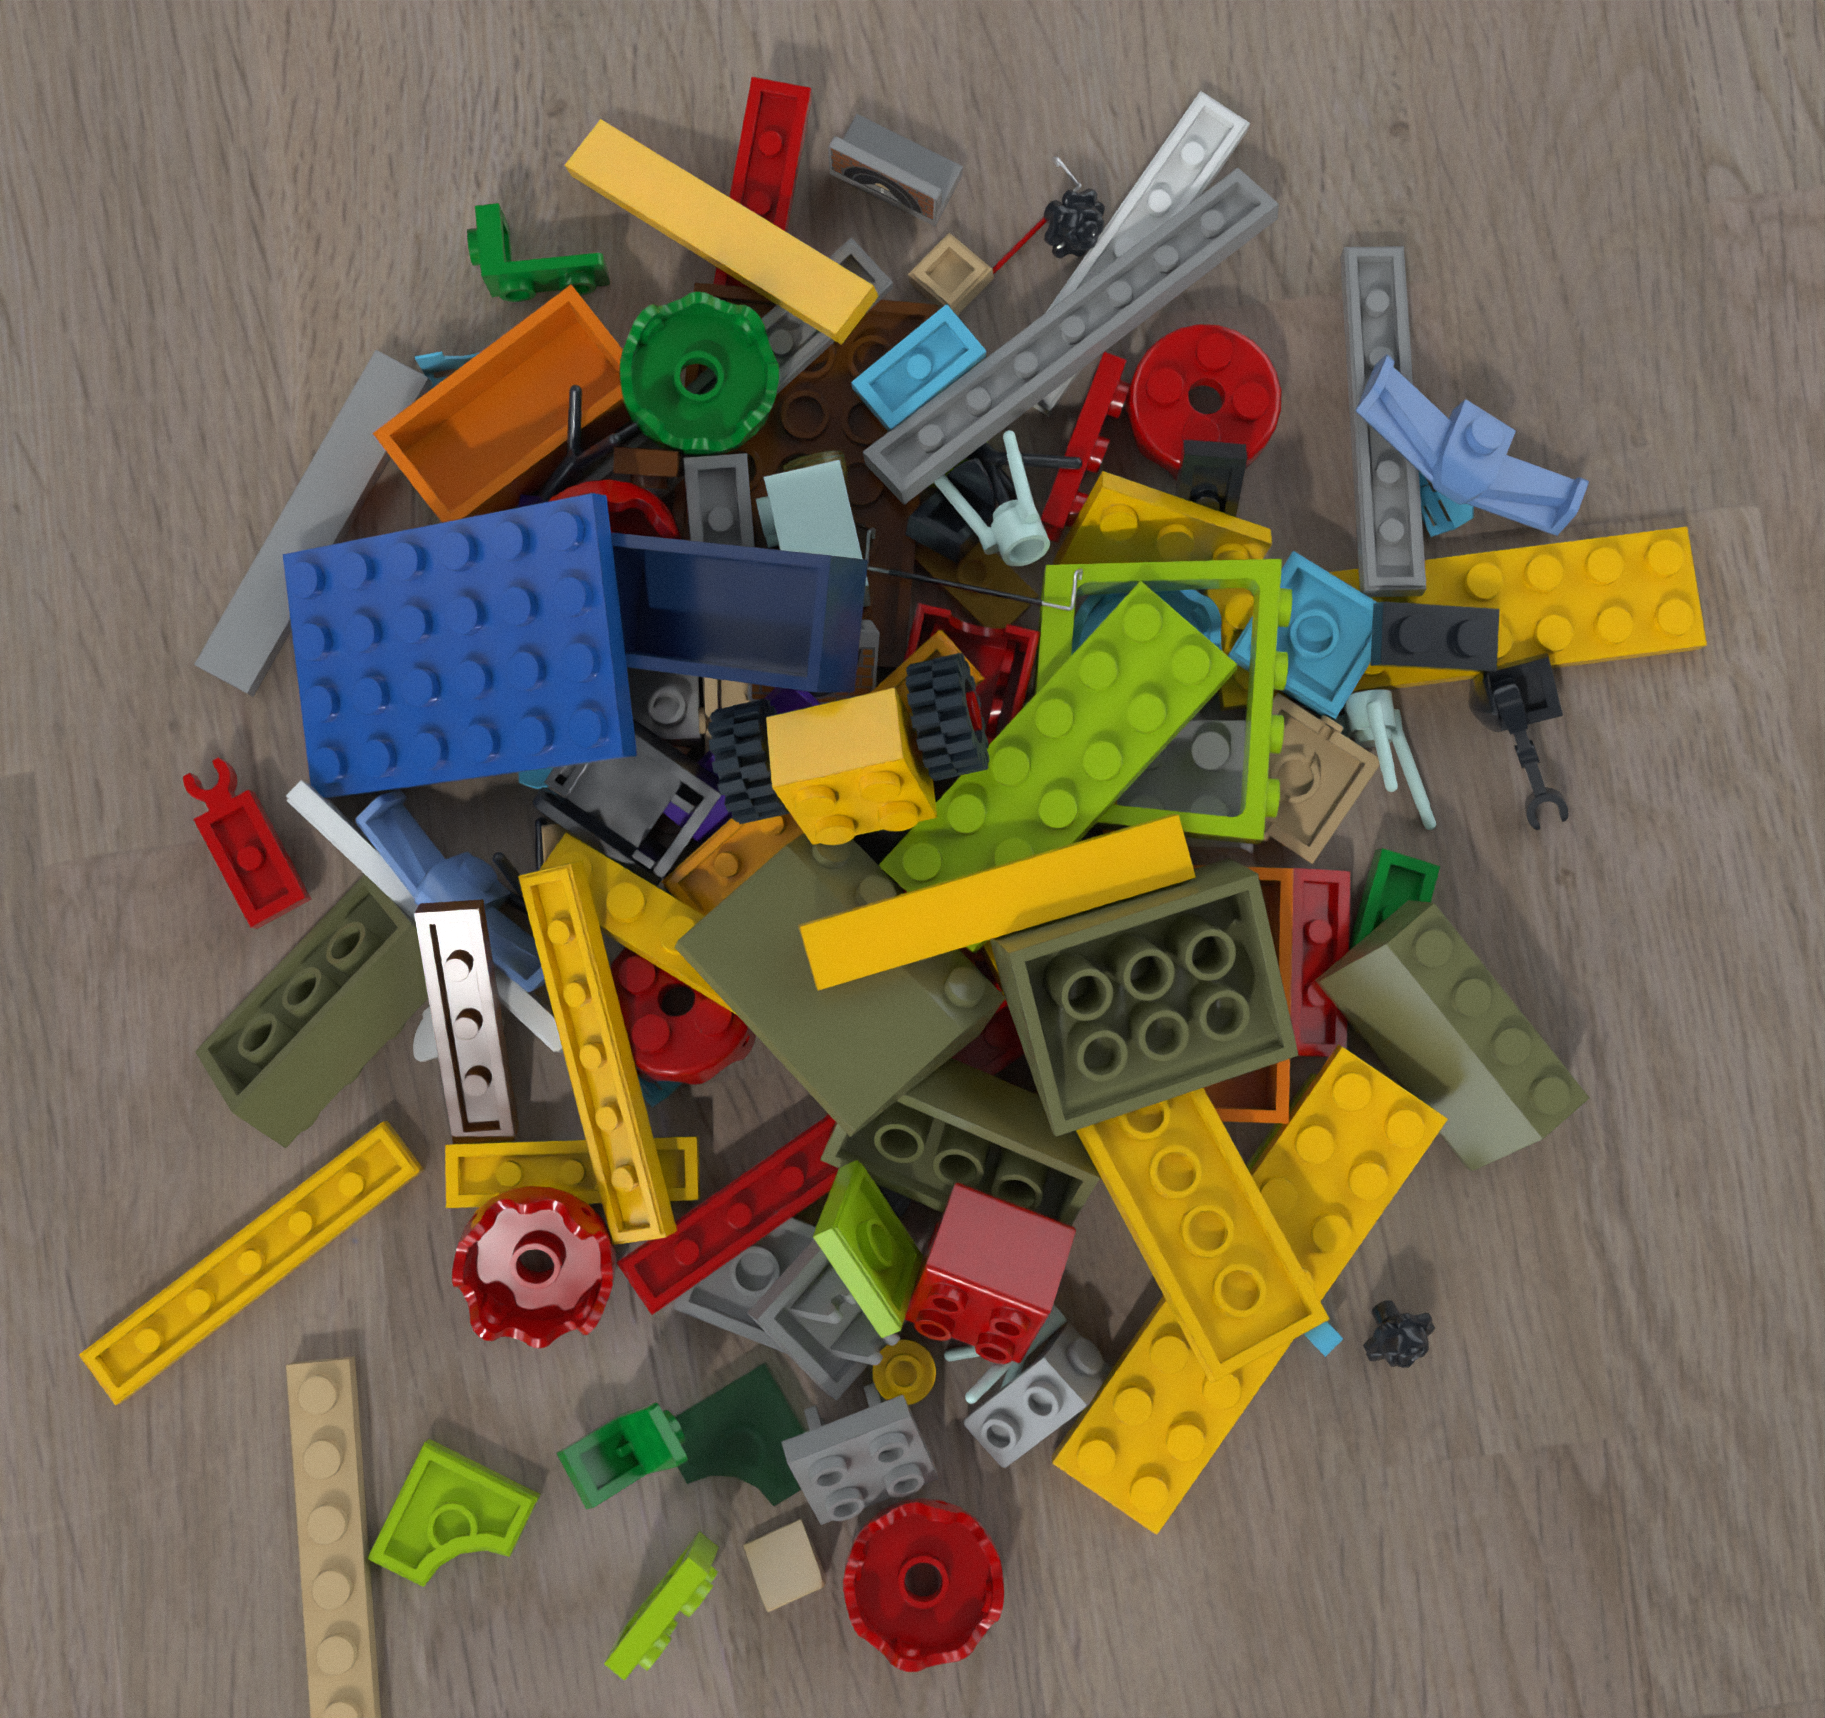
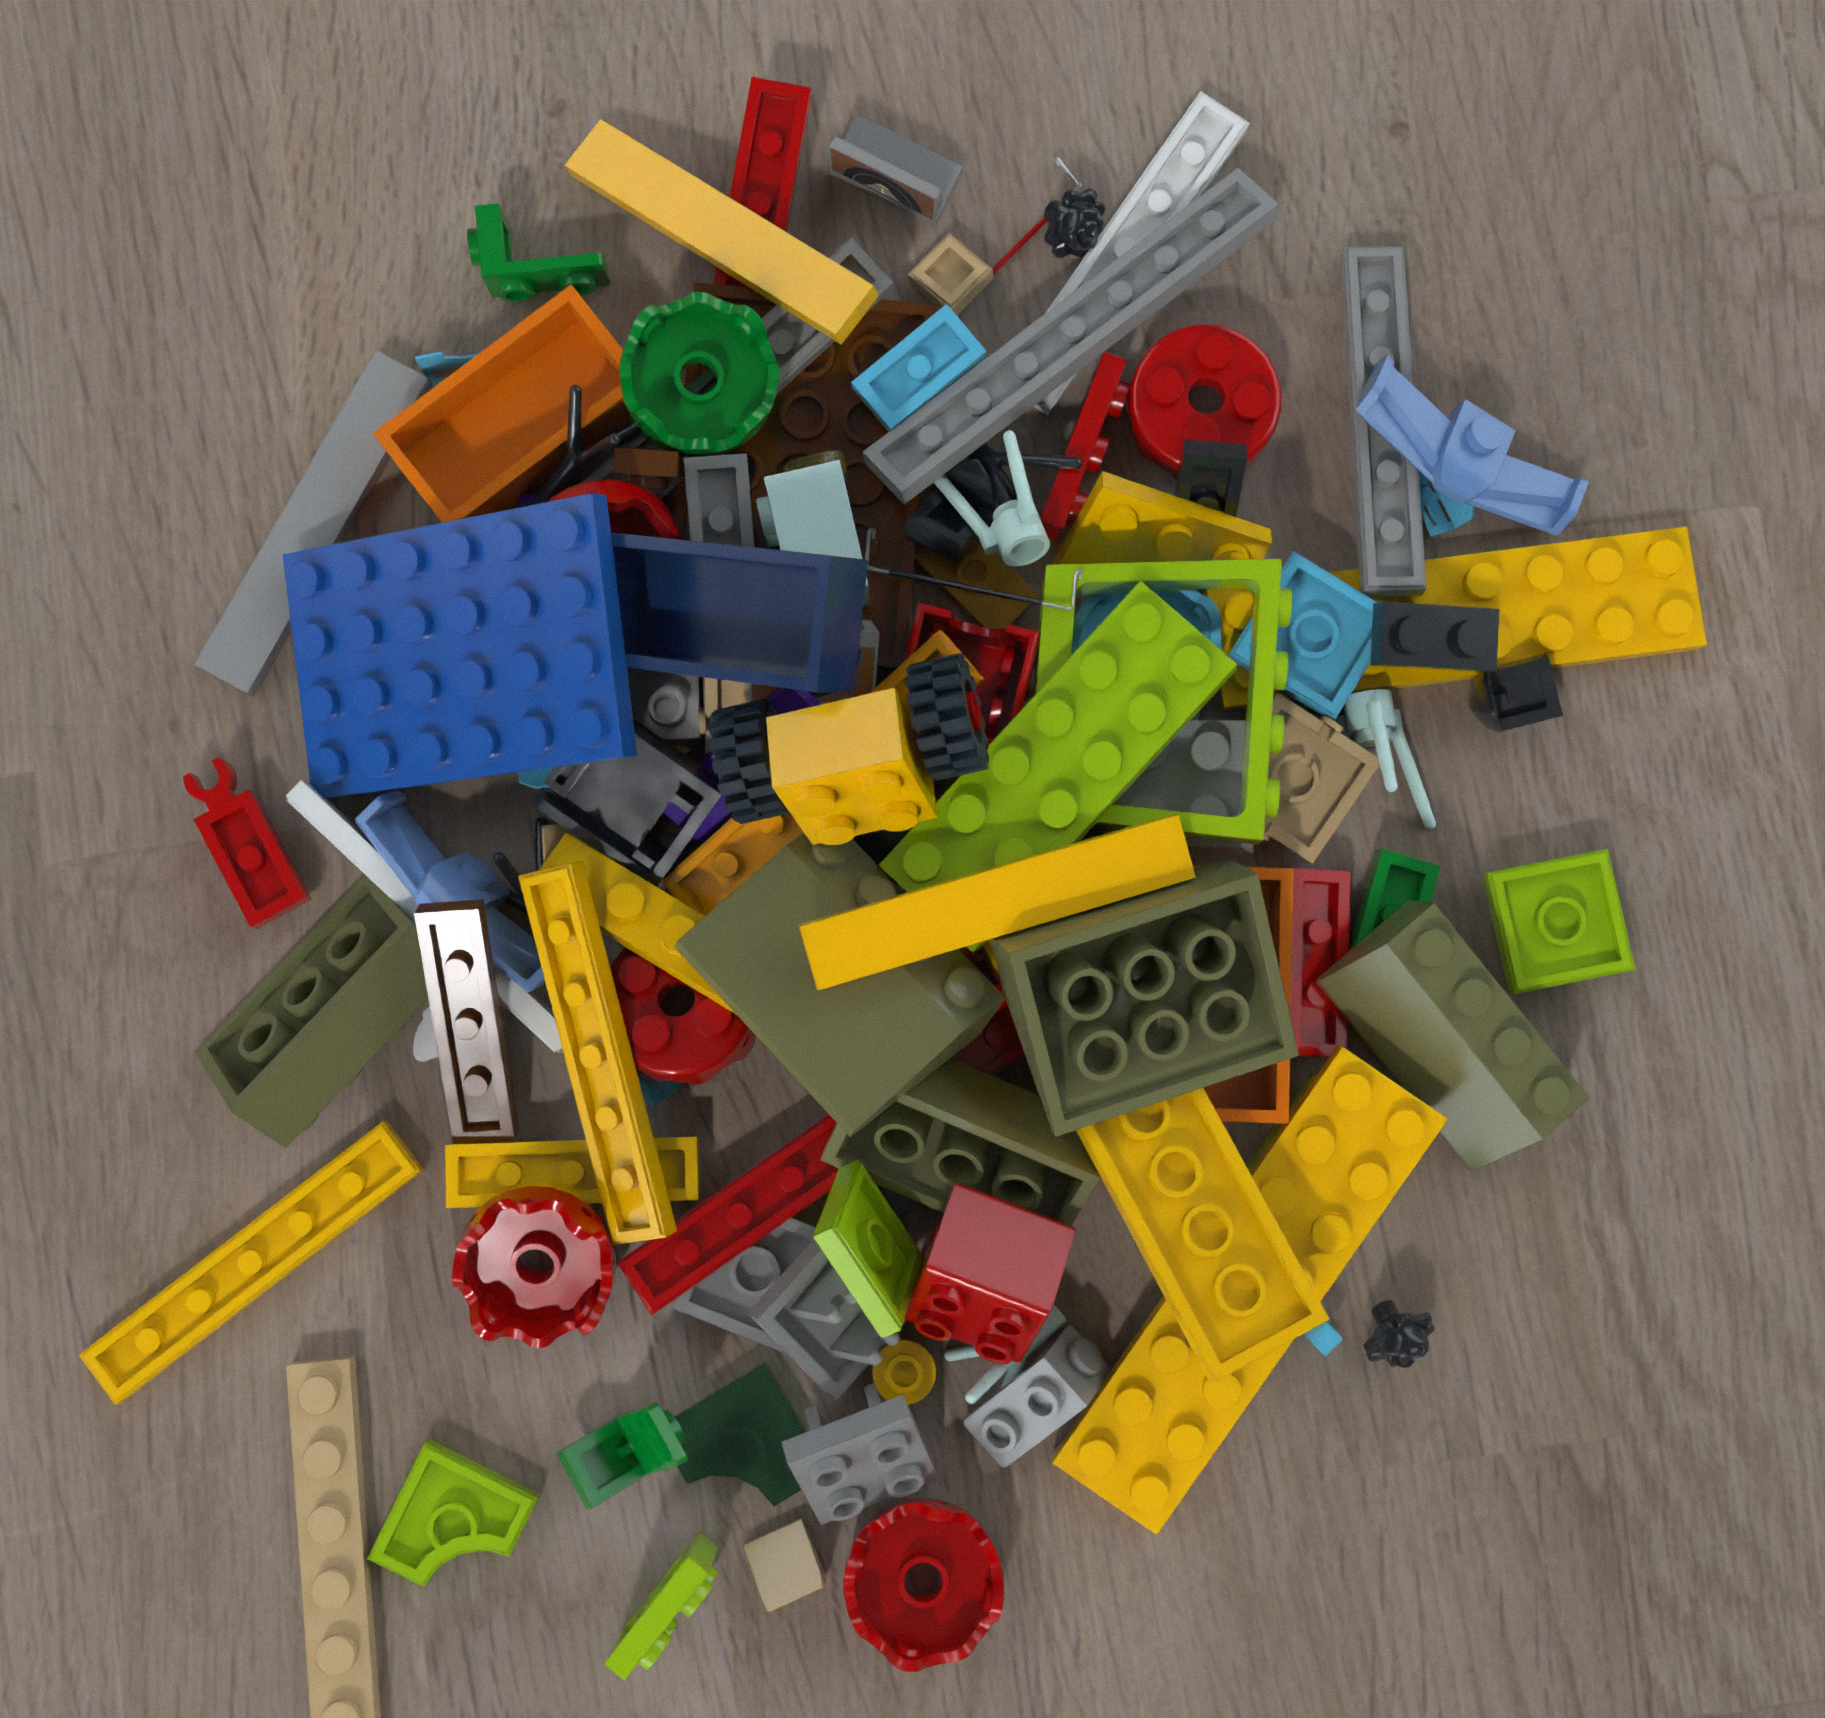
(1513, 714): black piece -> none
(1558, 921): none -> lime plate

